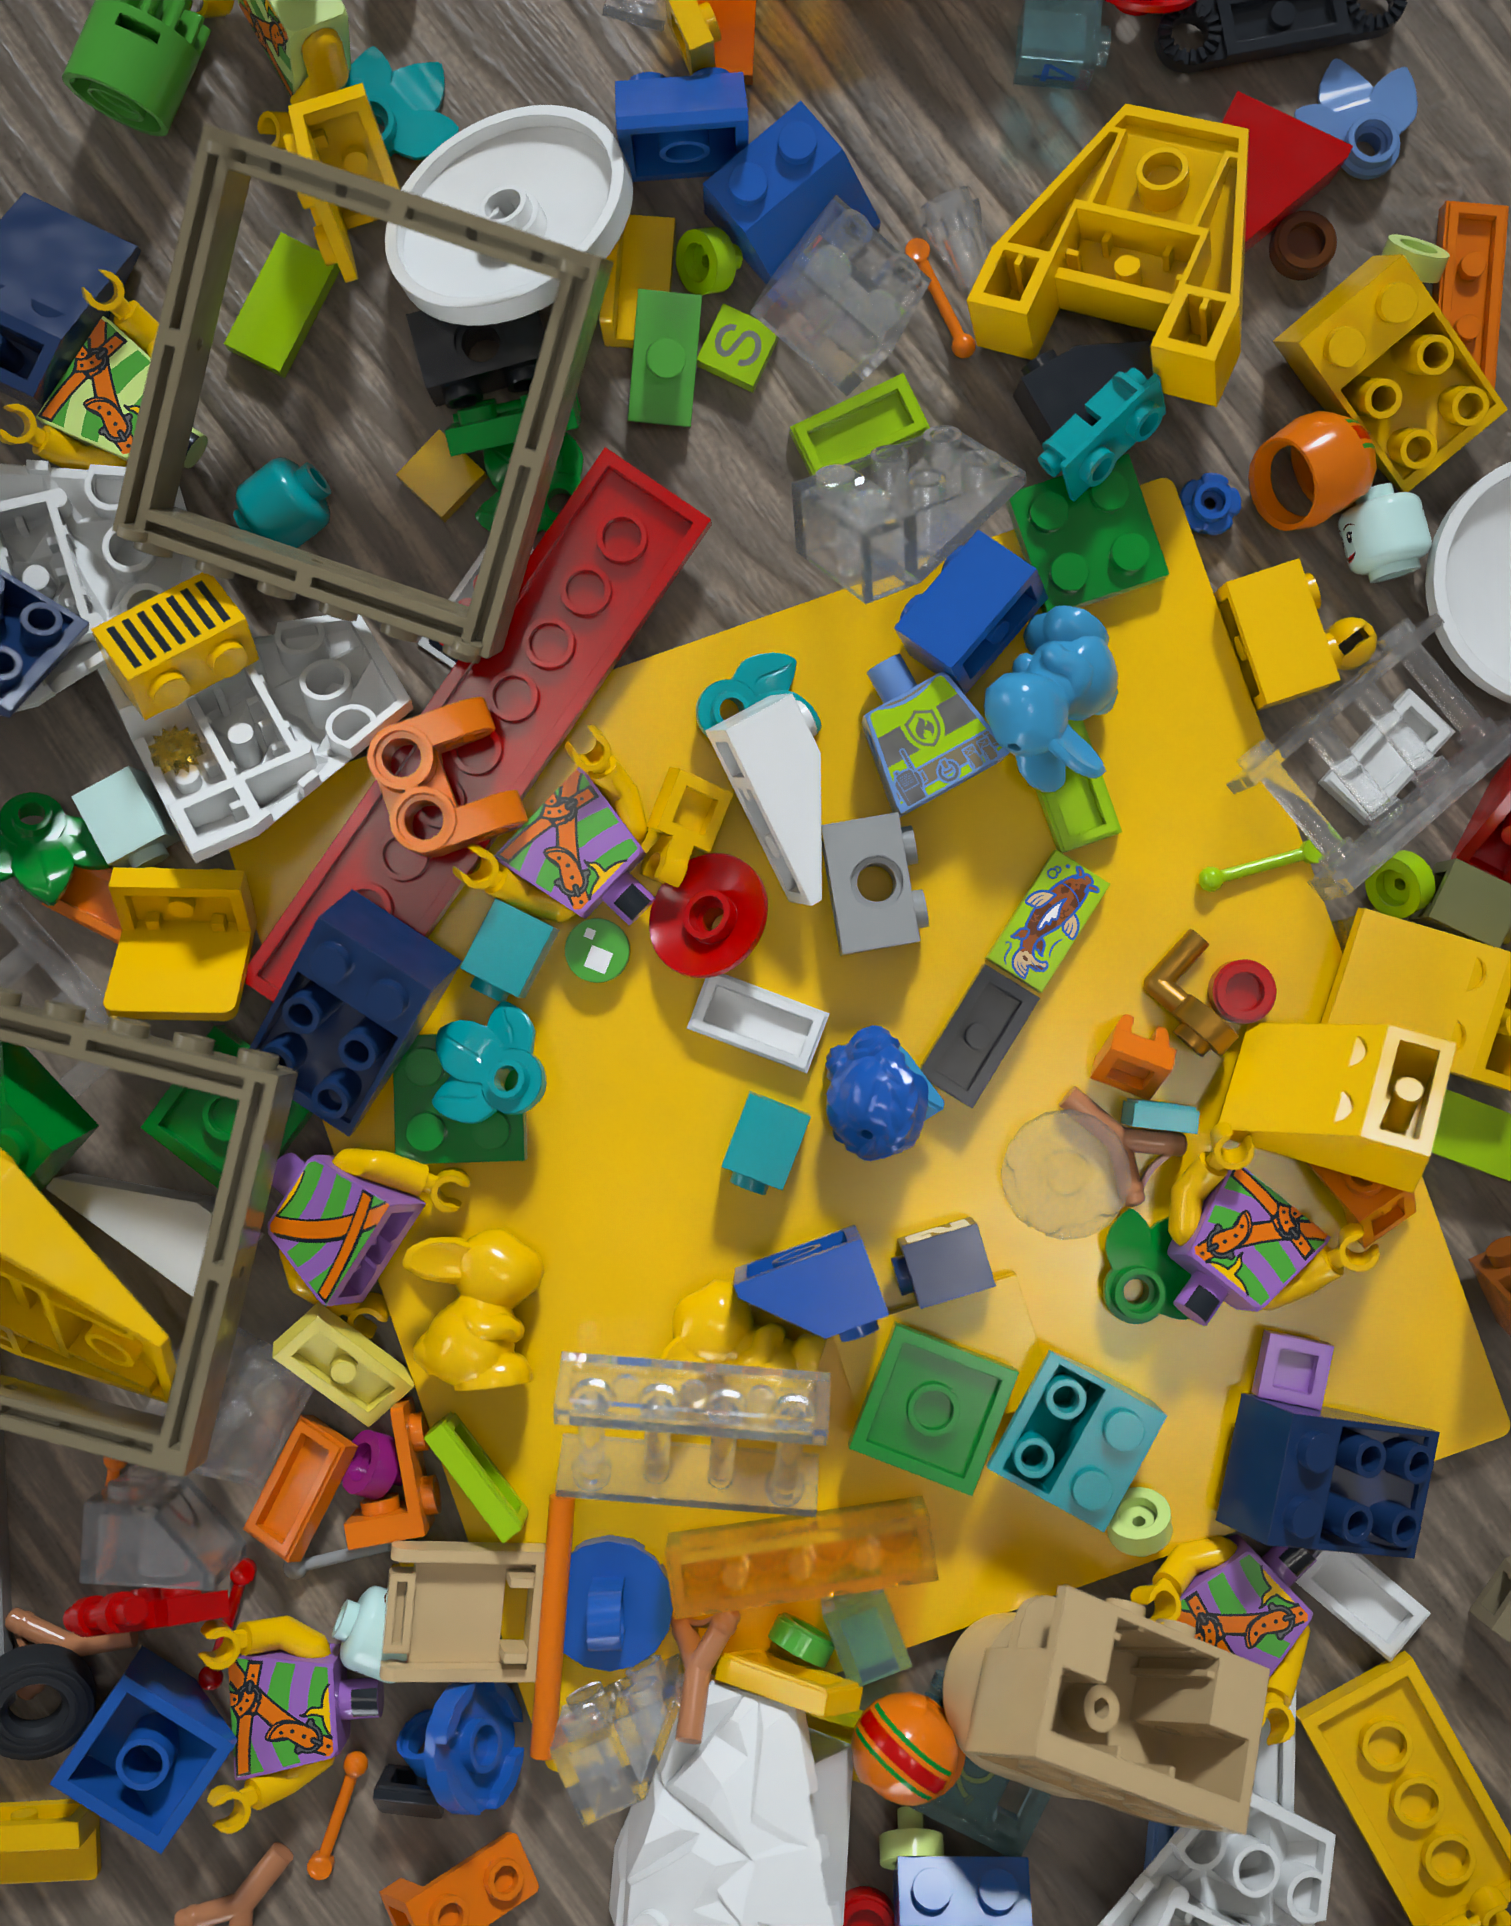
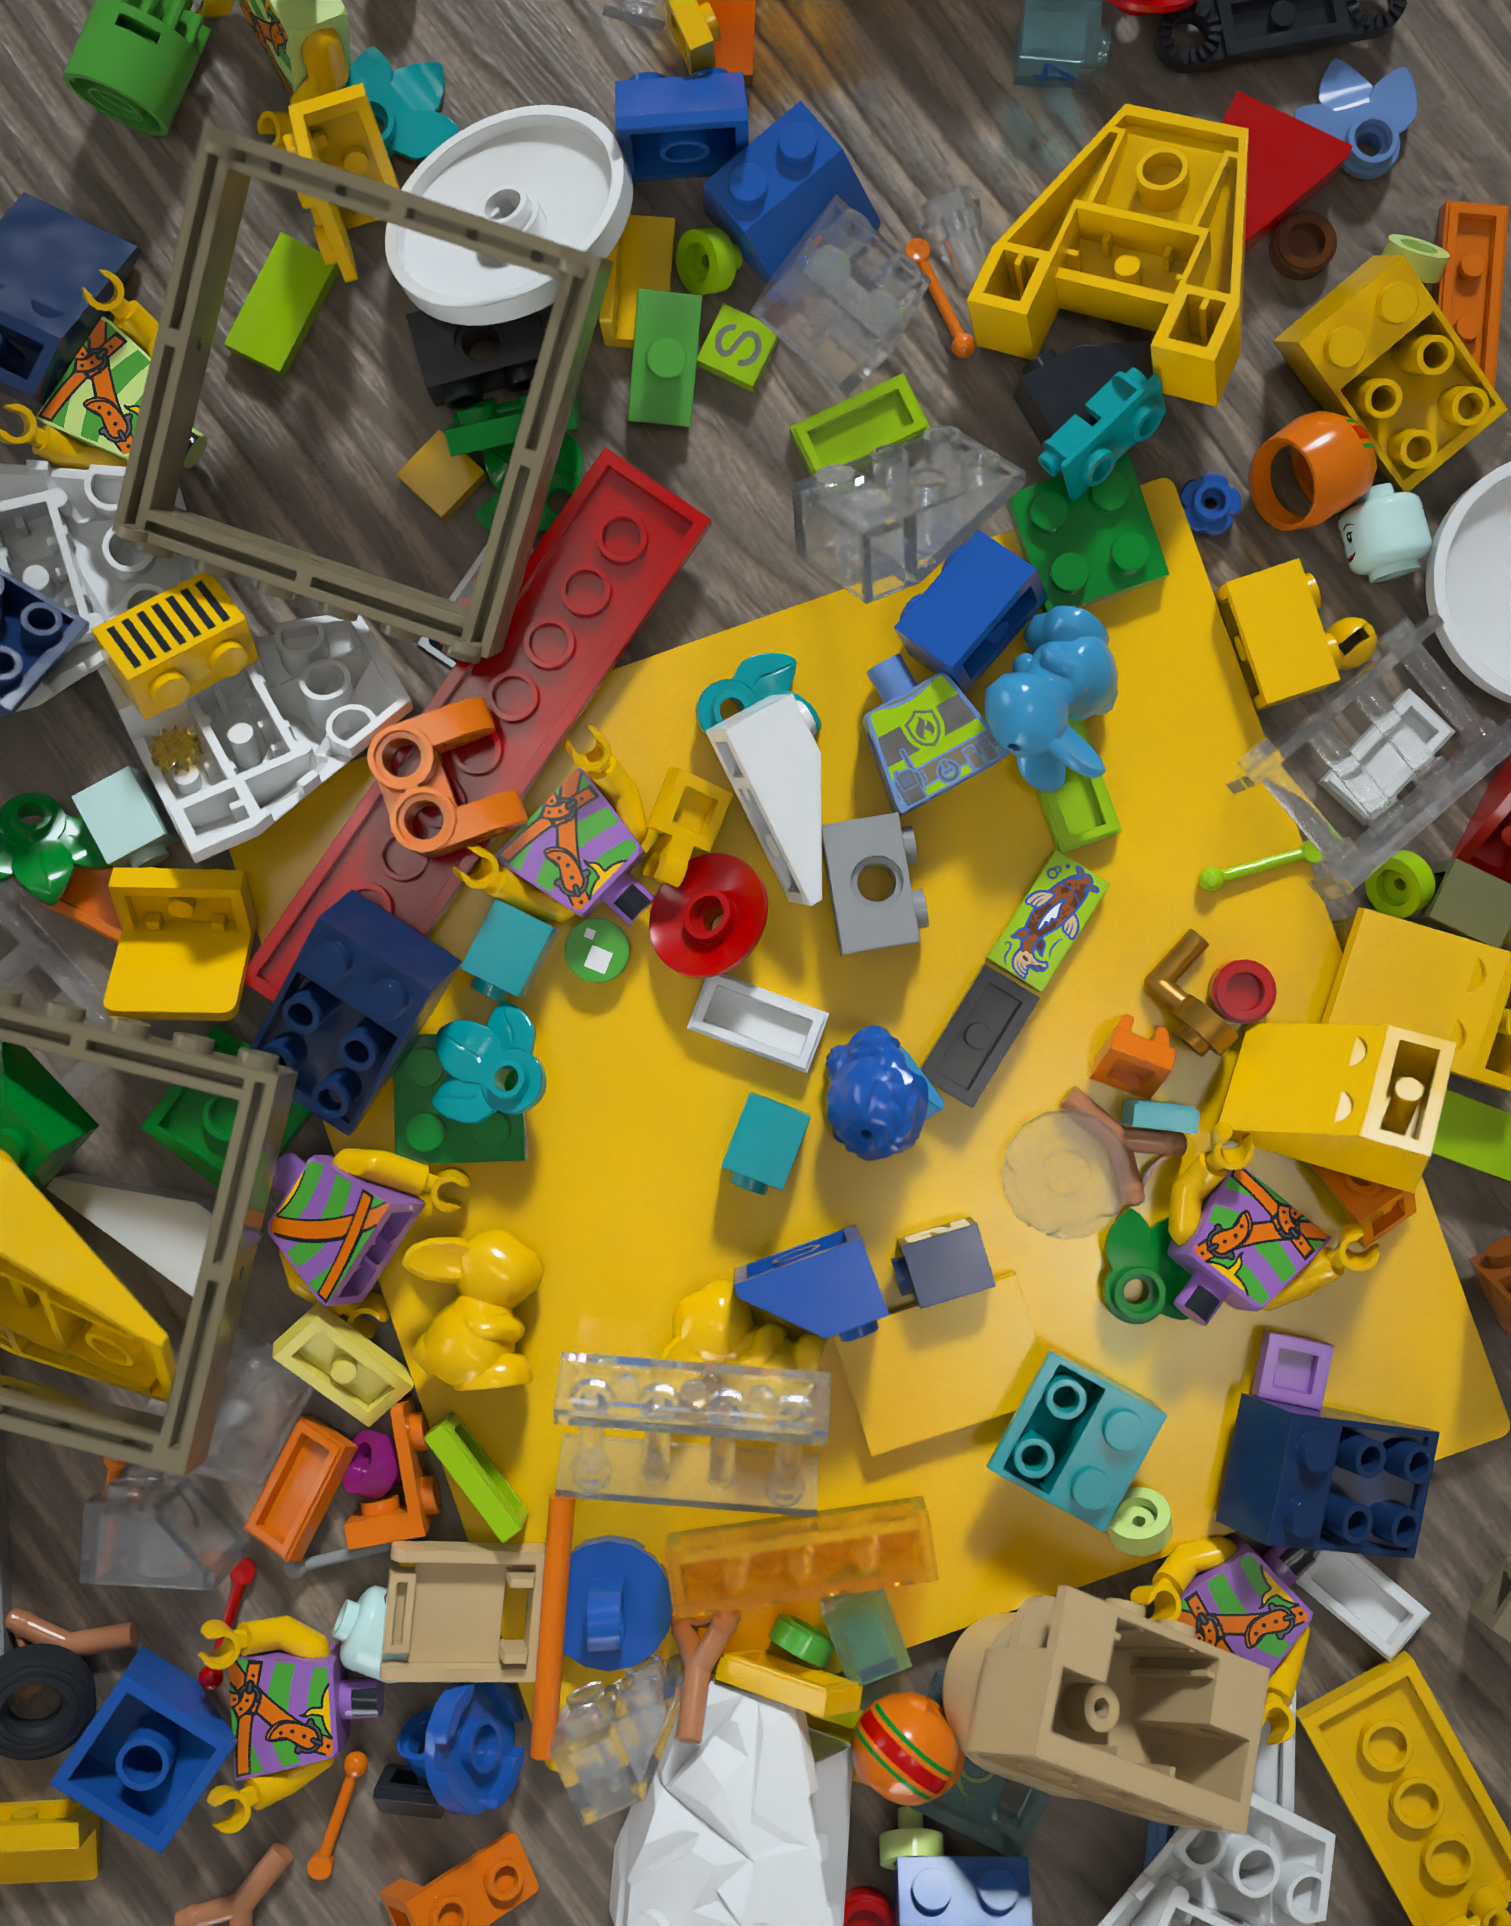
(143, 1610): red plate -> none
(283, 502): teal head -> none
(933, 1408): green plate -> none

